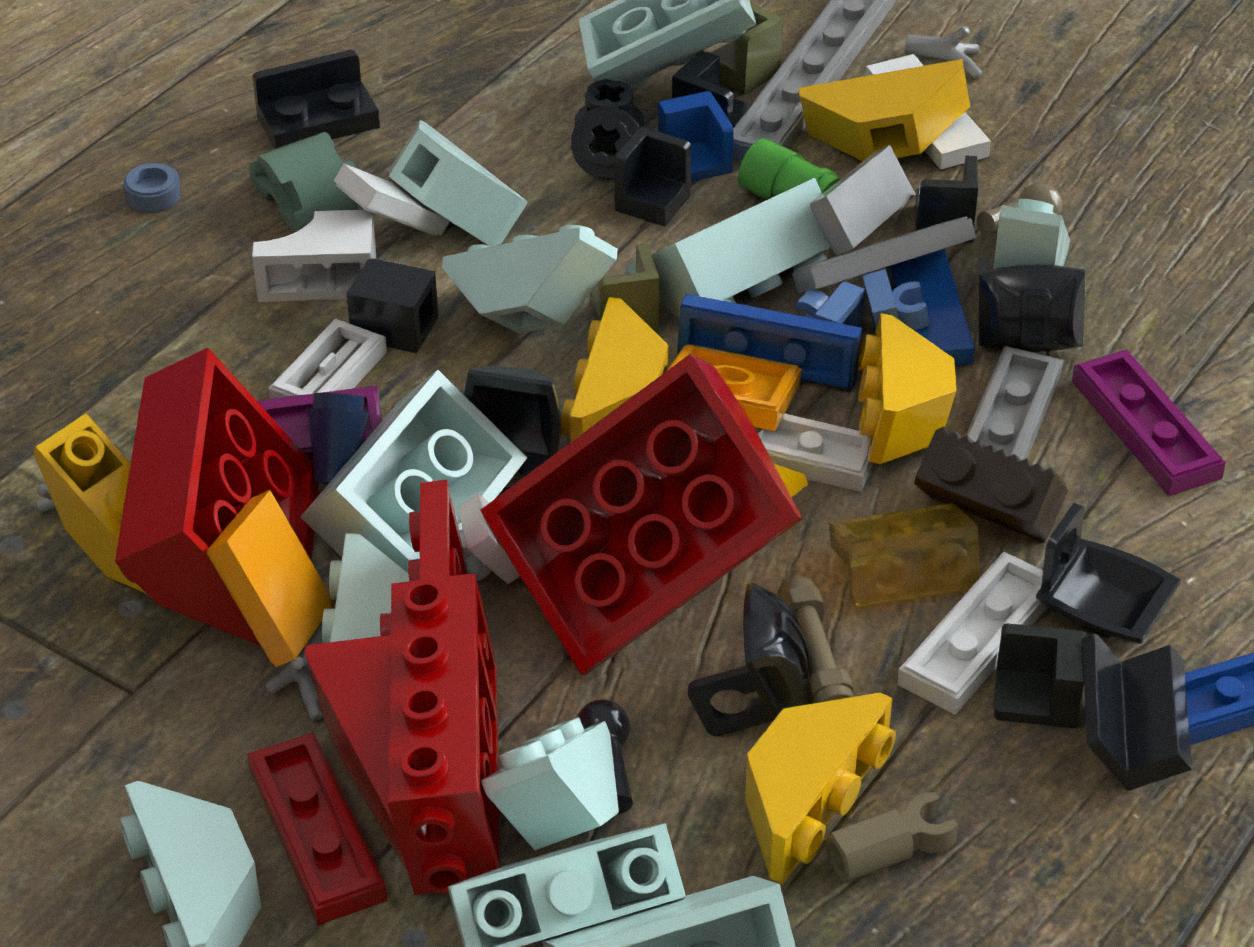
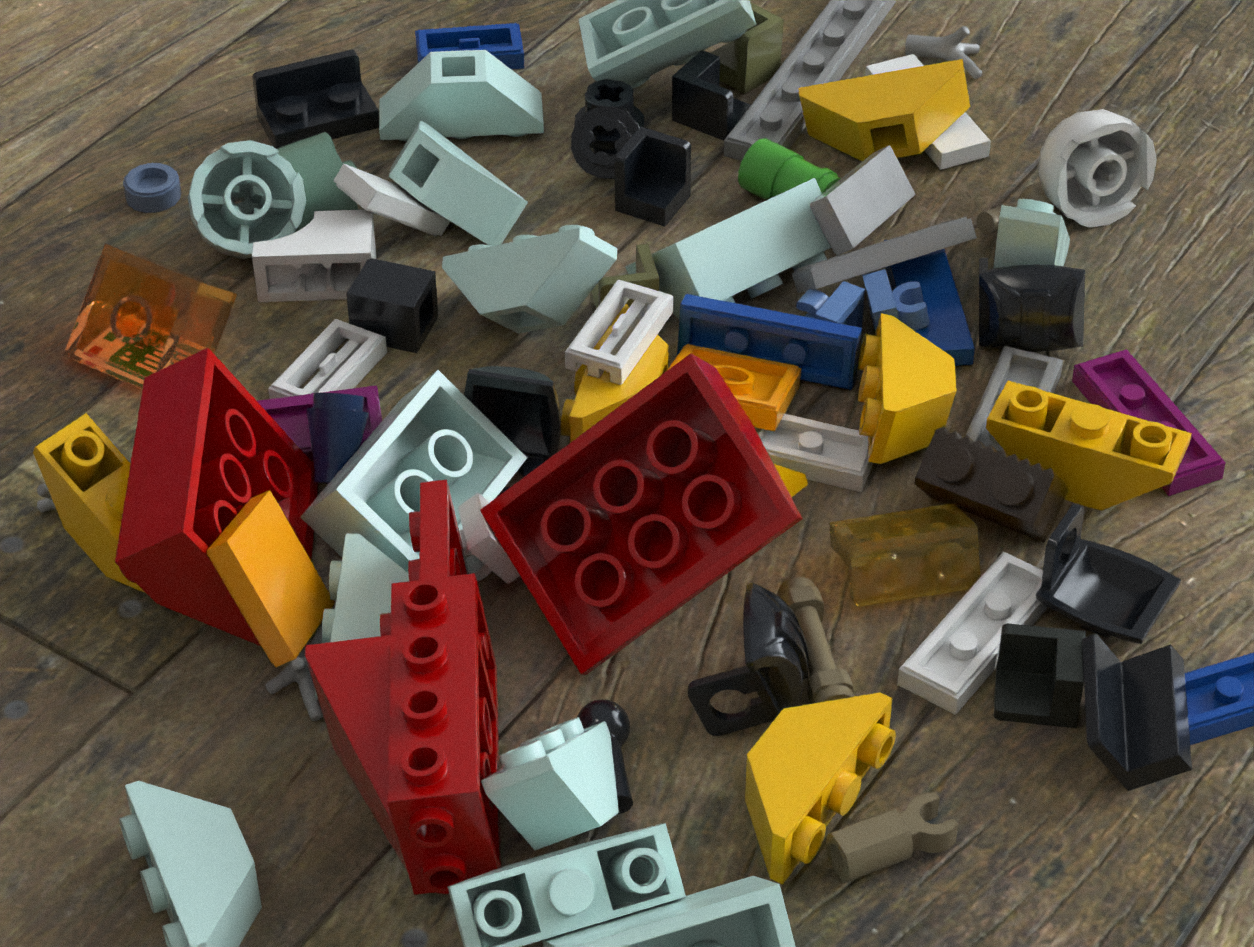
(145, 317): none -> clear orange slope
(268, 192): none -> light aqua cylinder
(316, 828): red tile -> none
(461, 98): none -> light aqua slope
(500, 40): none -> blue tile
(630, 334): none -> white tile
(705, 127): blue panel -> none
(948, 199): pearl dark grey panel -> none
(1092, 449): none -> yellow slope
(1096, 166): none -> white cylinder

